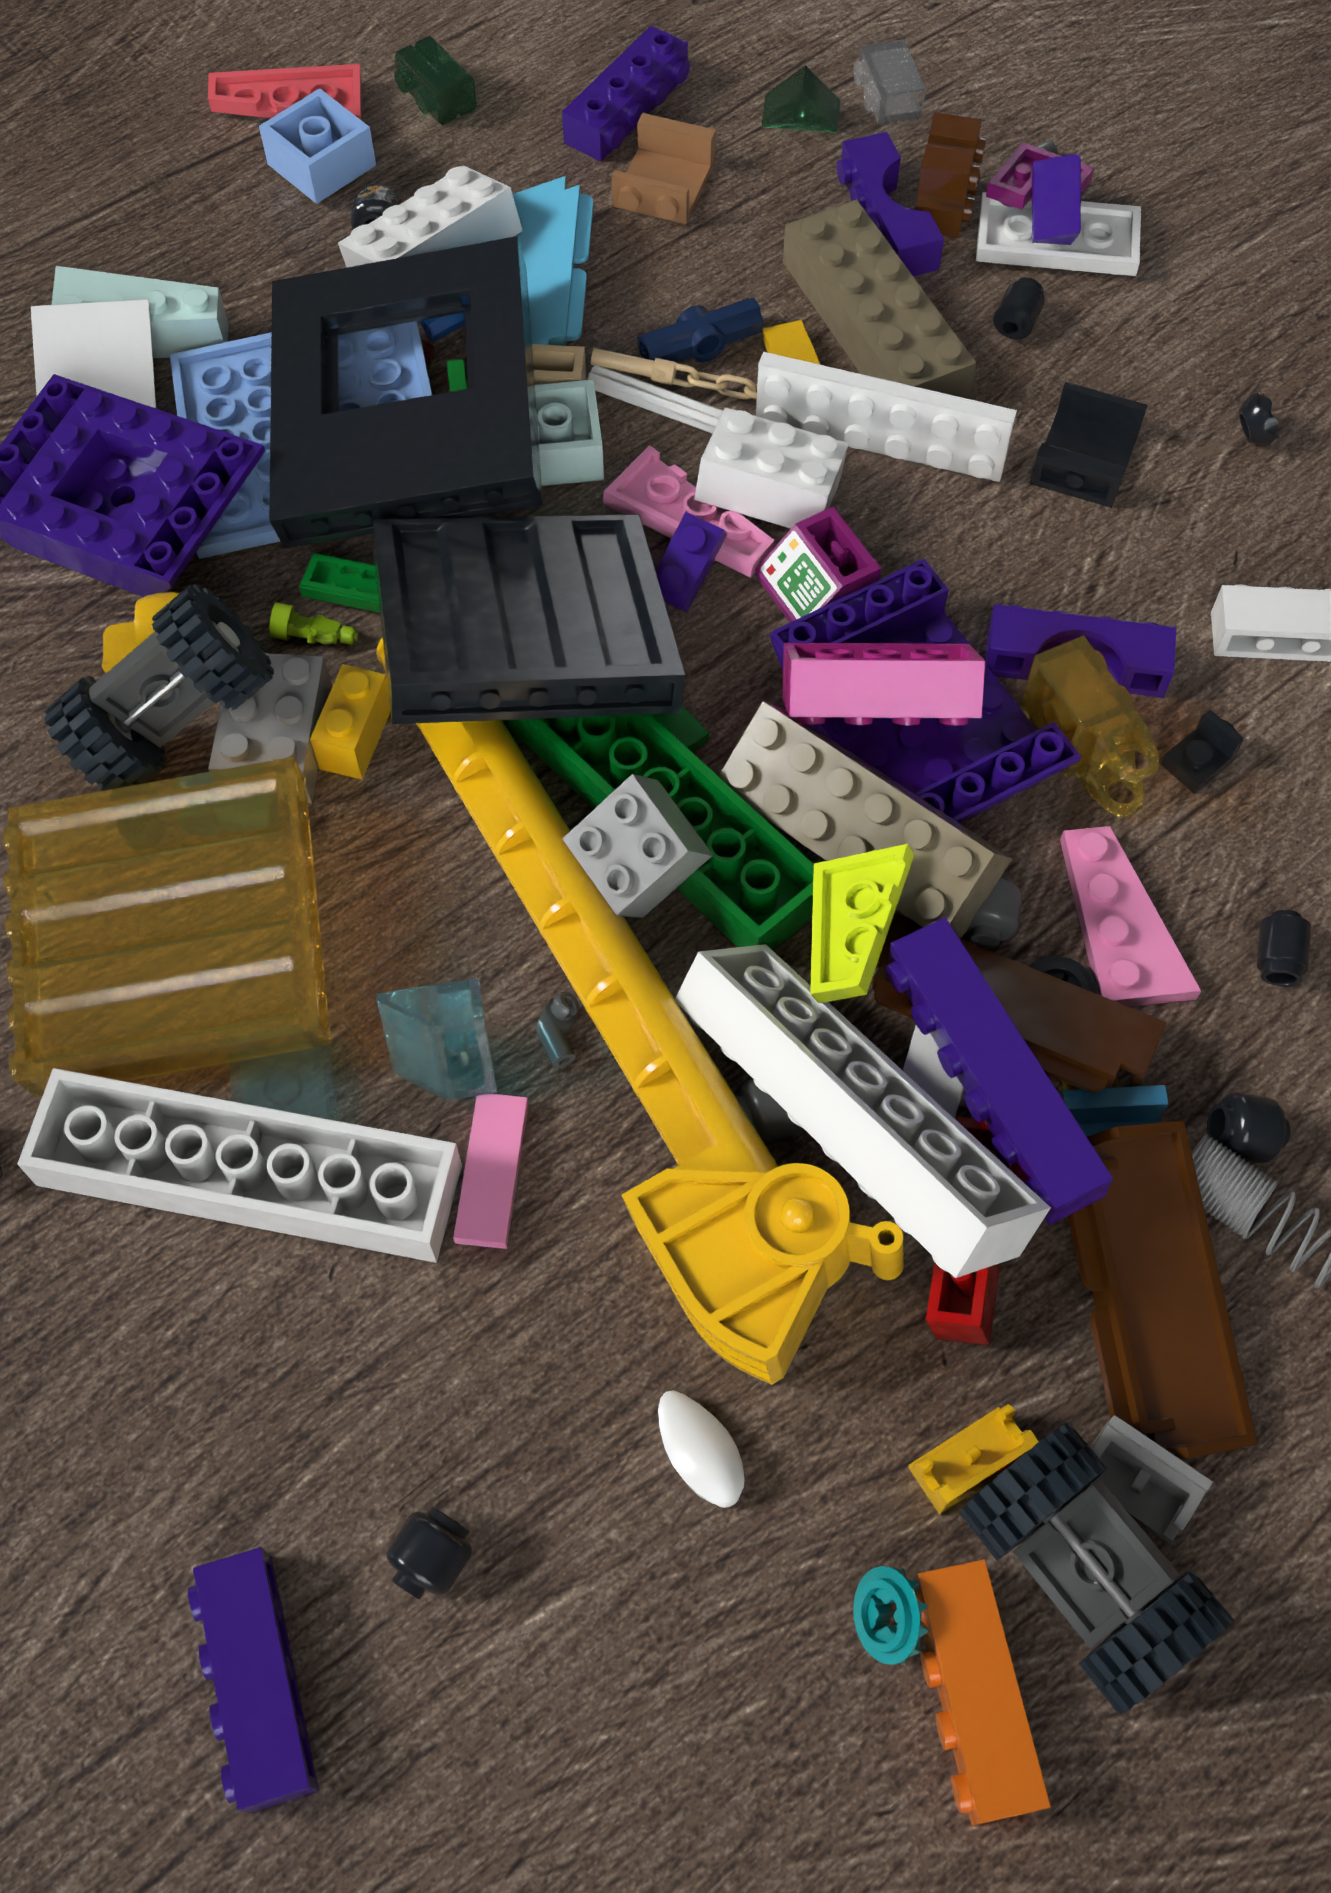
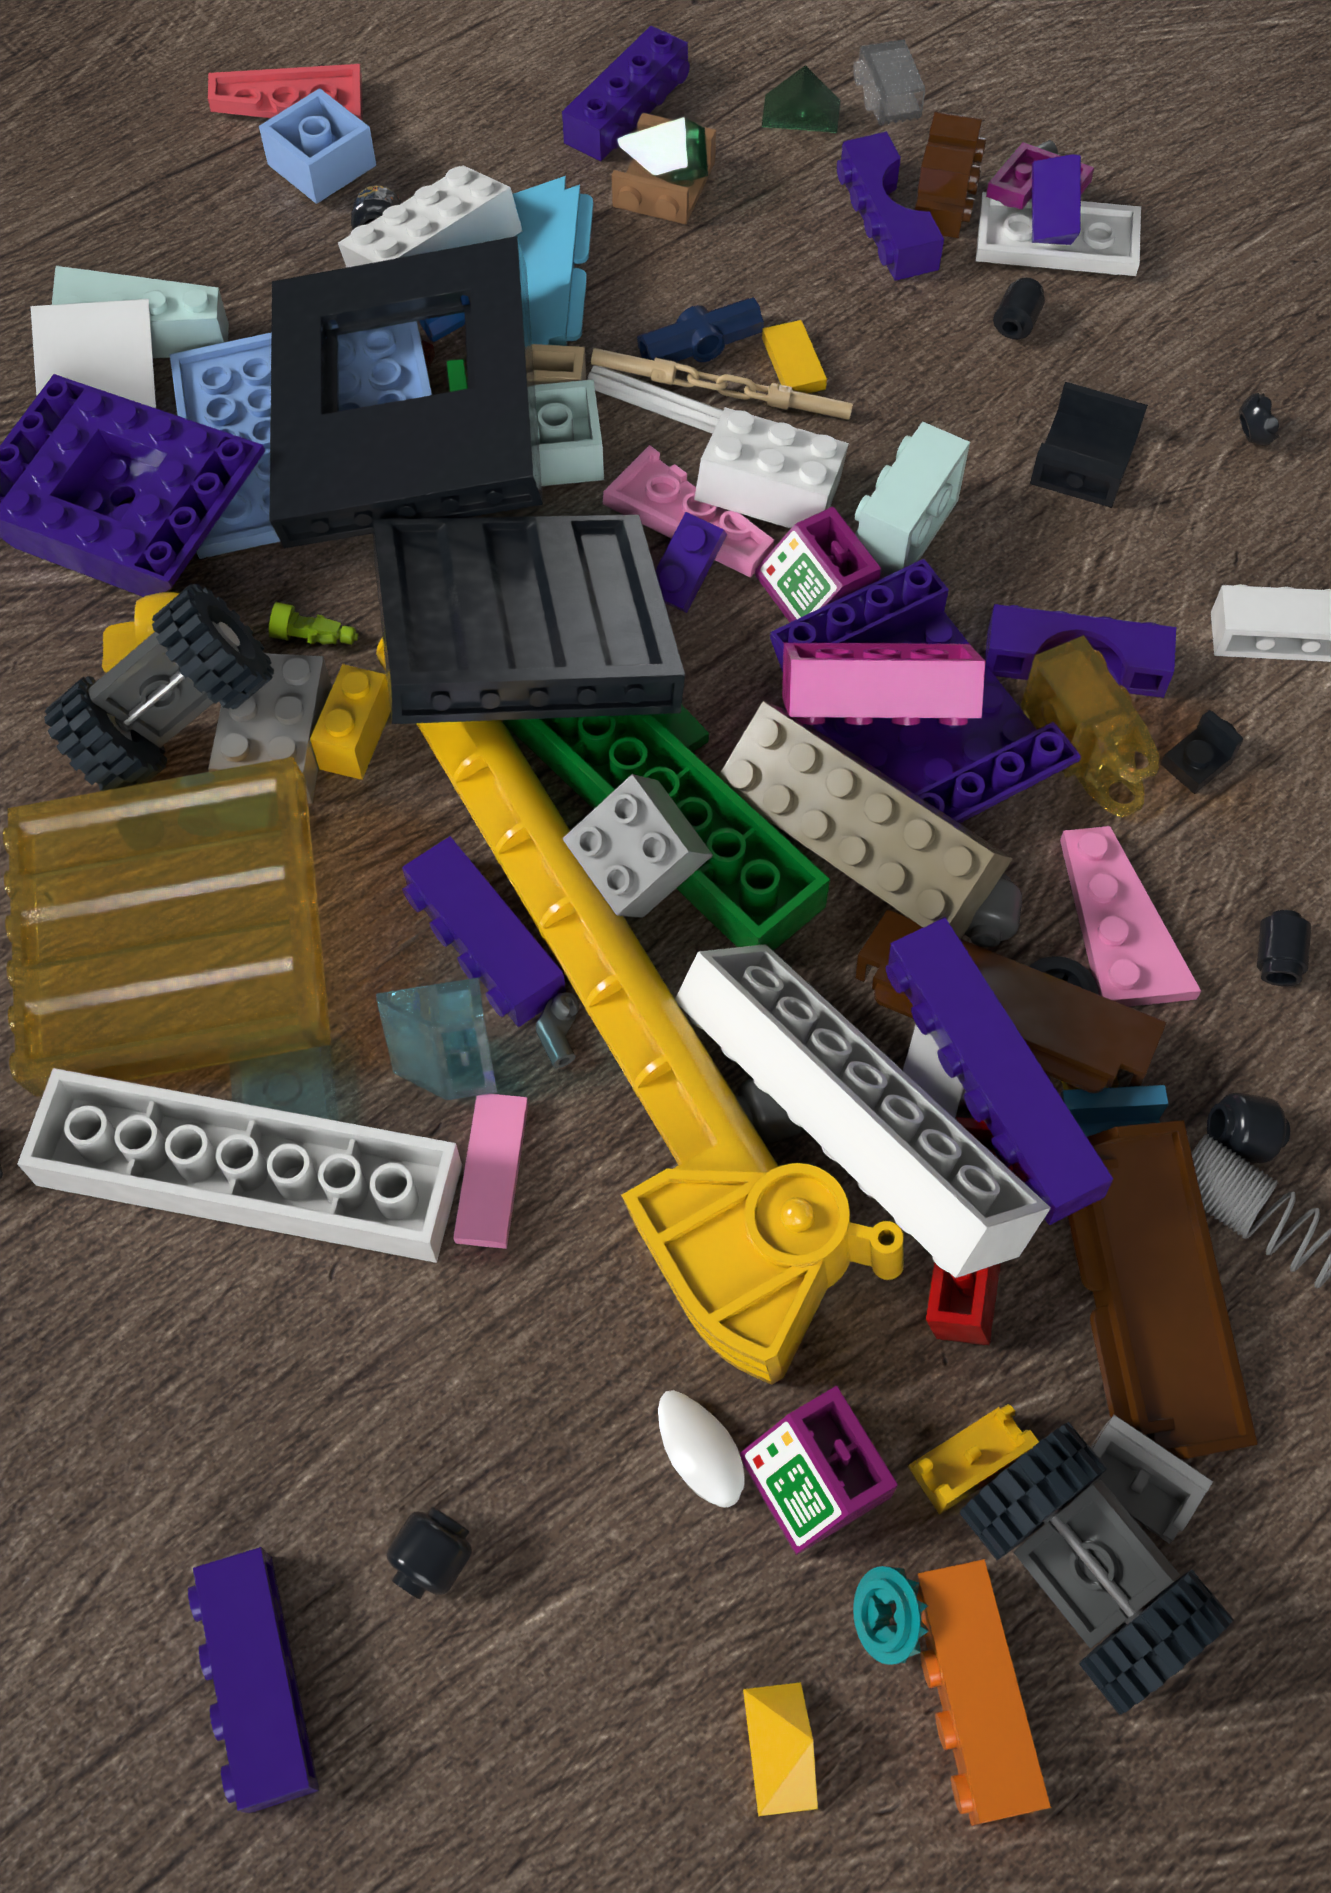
(340, 582): green plate -> none
(435, 80): clear green brick -> none
(482, 931): none -> dark purple brick
(670, 151): none -> slope
(781, 1749): none -> yellow slope
(818, 1470): none -> magenta slope
(852, 918): neon yellow wing -> none
(874, 302): dark tan brick -> none
(886, 416): white plate -> none
(912, 498): none -> light aqua brick

